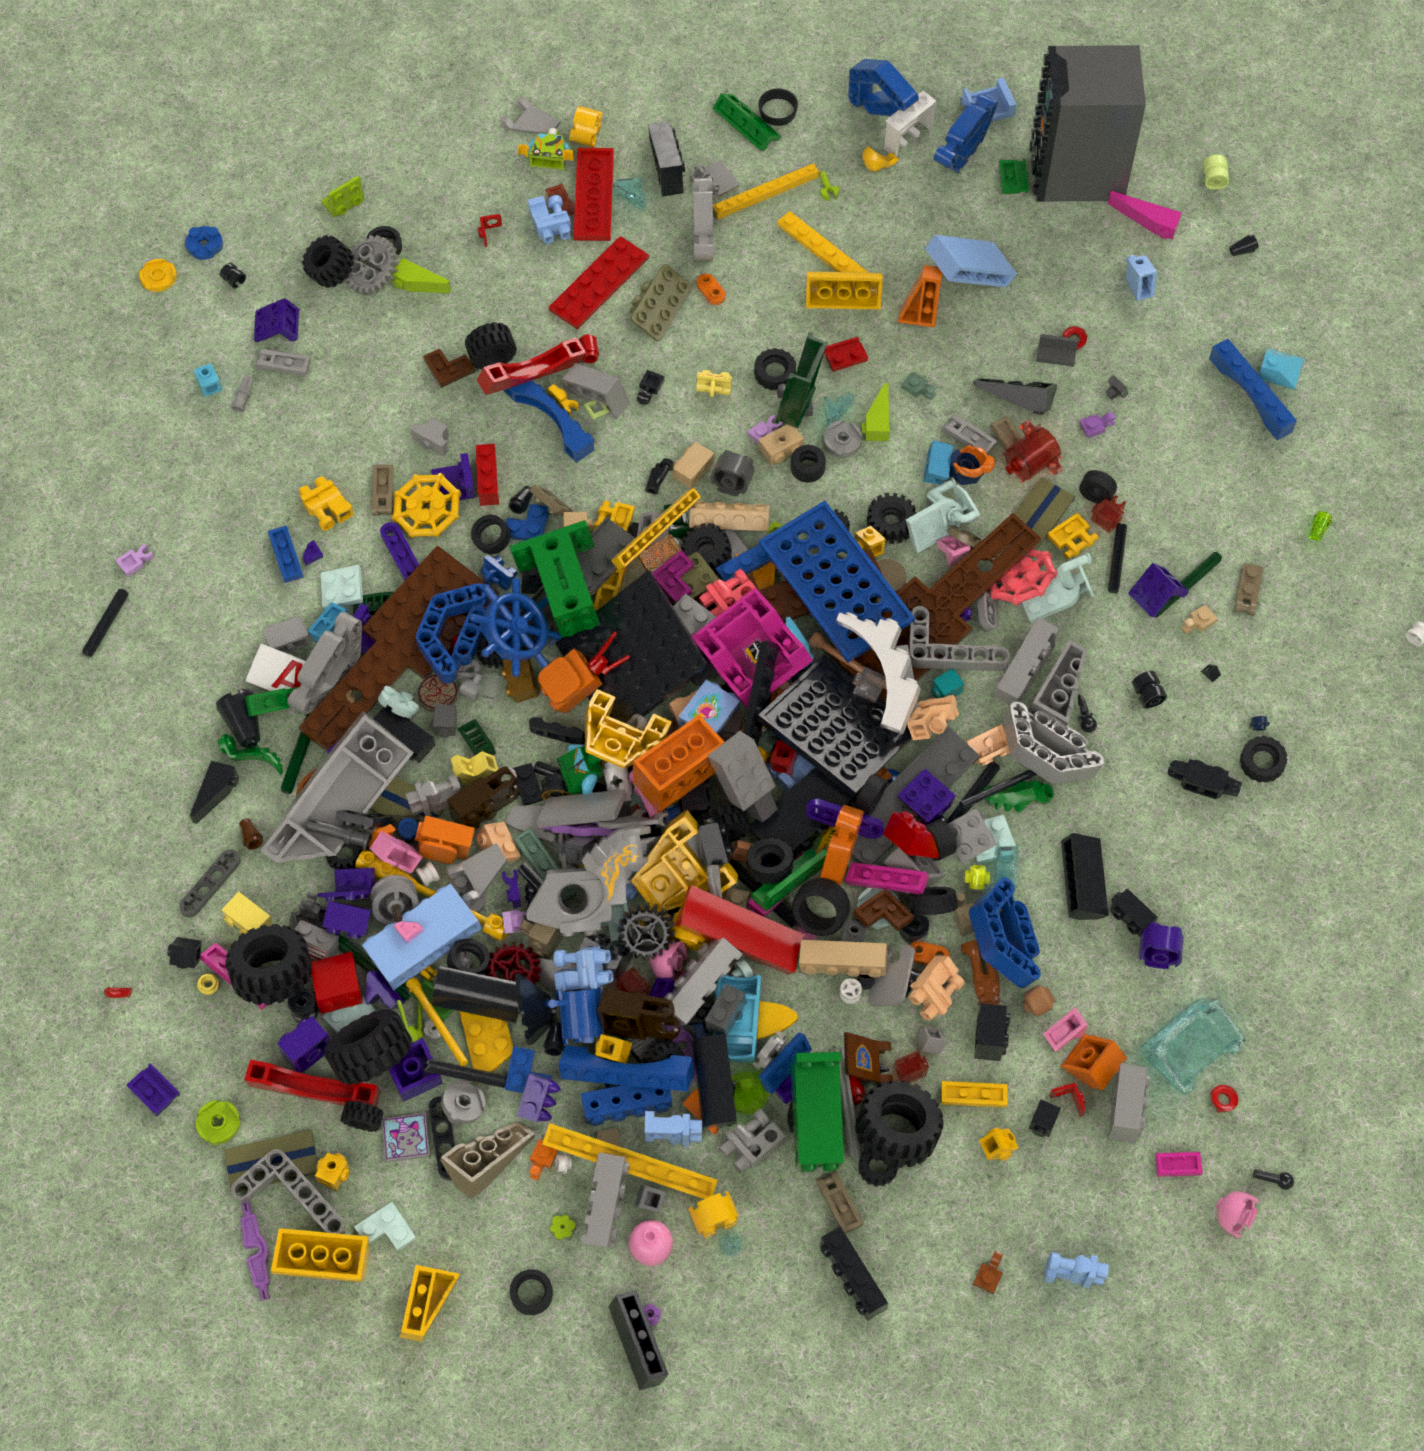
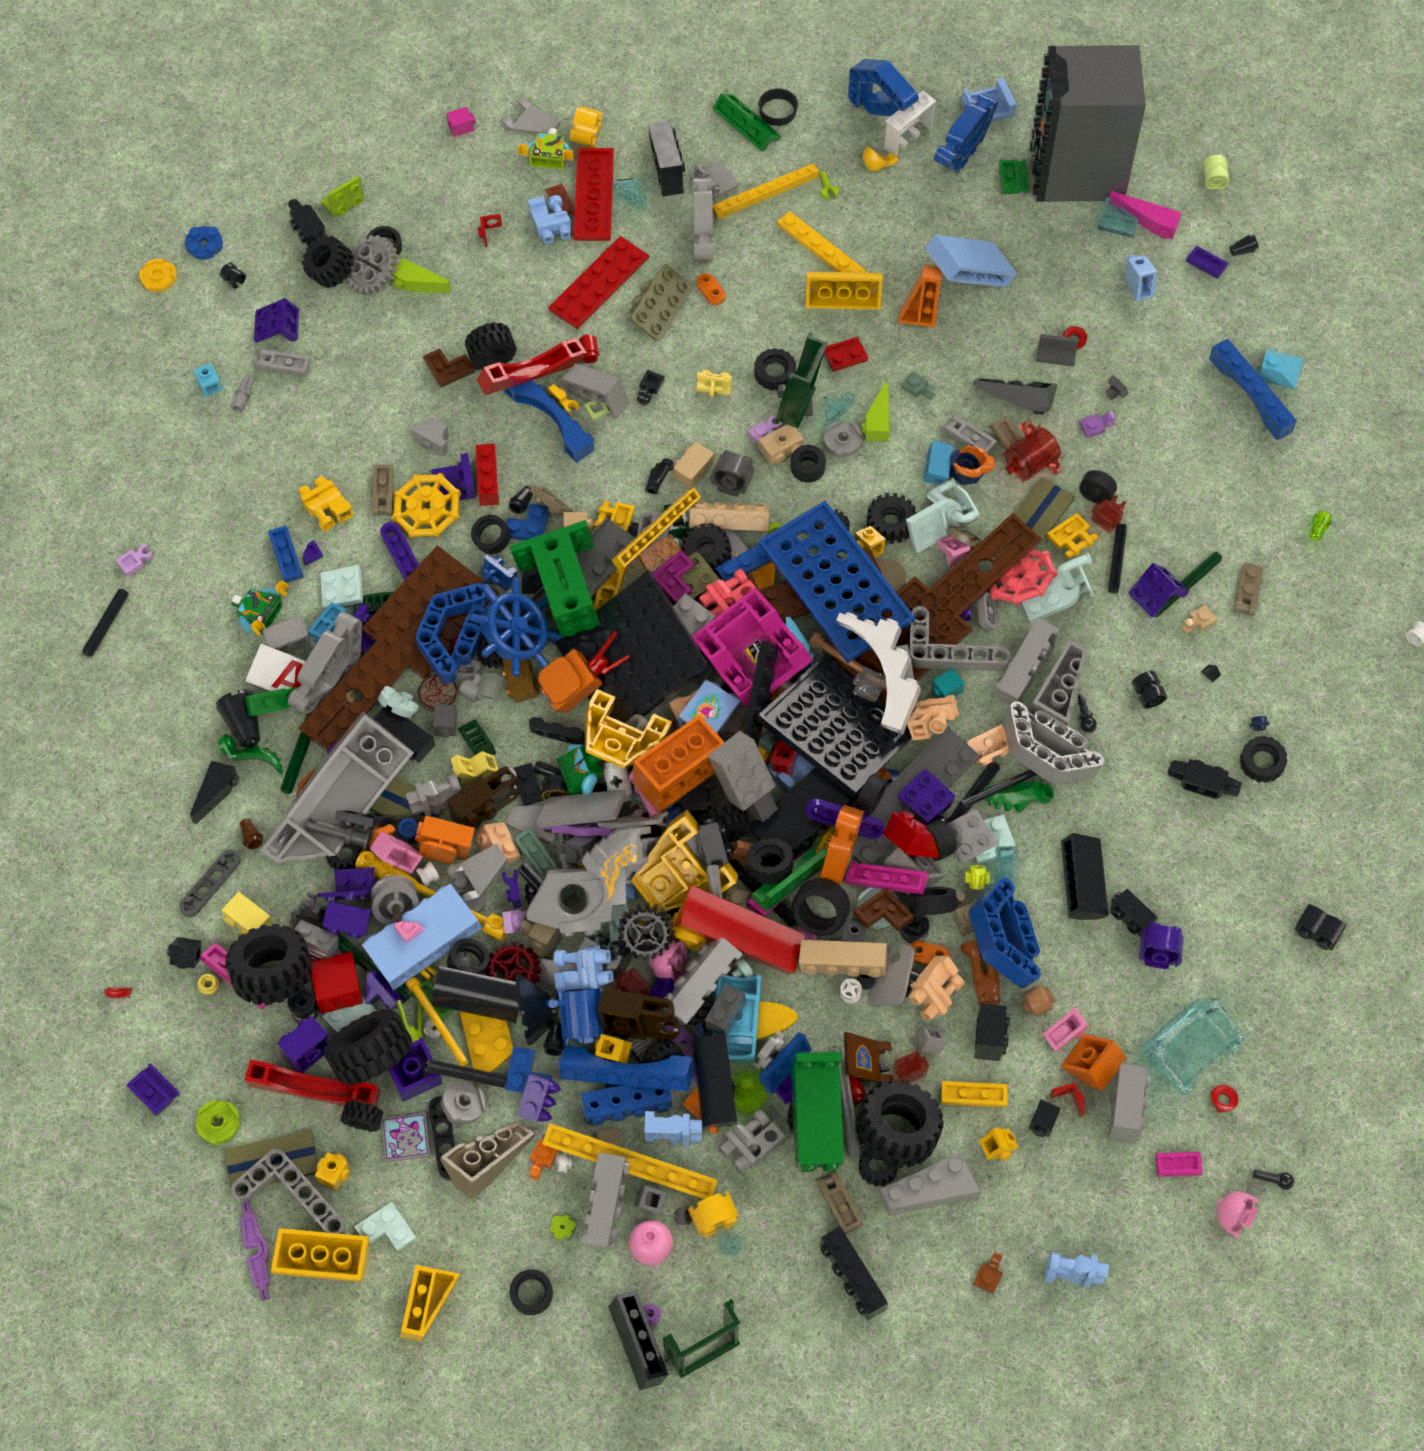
(259, 607): none -> torso
(305, 222): none -> black hinge
(460, 121): none -> dark pink brick
(673, 1352): none -> dark green piece
(681, 1214): none -> dark grey hinge
(931, 1187): none -> light grey wedge
(1117, 220): none -> clear light blue wing
(1207, 262): none -> dark purple plate
(1320, 927): none -> black brick

